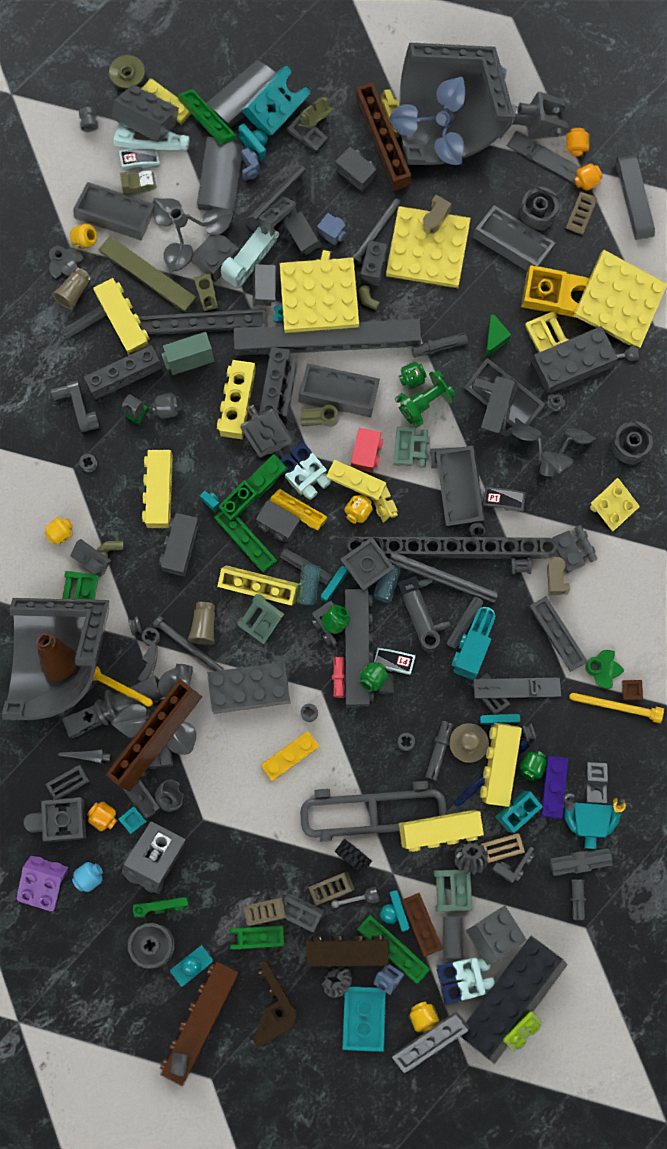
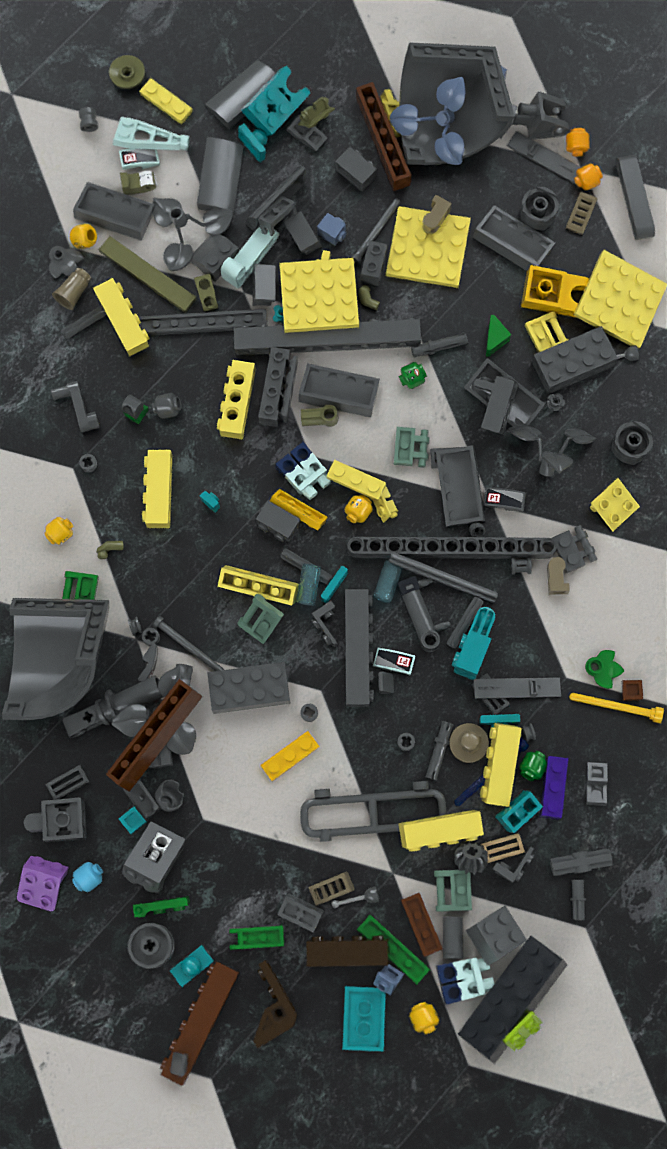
(56, 658): reddish brown cone -> none
(90, 558): dark grey hinge -> none
(96, 756): dark grey piece -> none
(102, 816): light orange head -> none
(121, 688): yellow piece -> none
(123, 372): dark grey brick -> none
(144, 113): dark grey brick -> none
(179, 544): dark grey brick -> none
(188, 353): sand green brick -> none
(203, 624): dark tan plant -> none
(206, 117): green tile -> none
(247, 542): green tile -> none
(252, 162): sand blue bracket -> none
(253, 488): green slope -> none
(255, 917): dark tan slope -> none
(266, 432): dark grey plate -> none
(335, 619): green head -> none
(337, 989): dark grey gear -> none
(339, 677): coral pin -> none
(353, 856): black tyre -> none
(366, 449): coral brick -> none
(367, 564): dark grey plate -> none
(373, 676): green head -> none
(394, 912): teal tile -> none
(417, 404): green piece -> none
(430, 1042): plate -> none
(558, 634): dark grey plate -> none
(592, 820): teal torso -> none

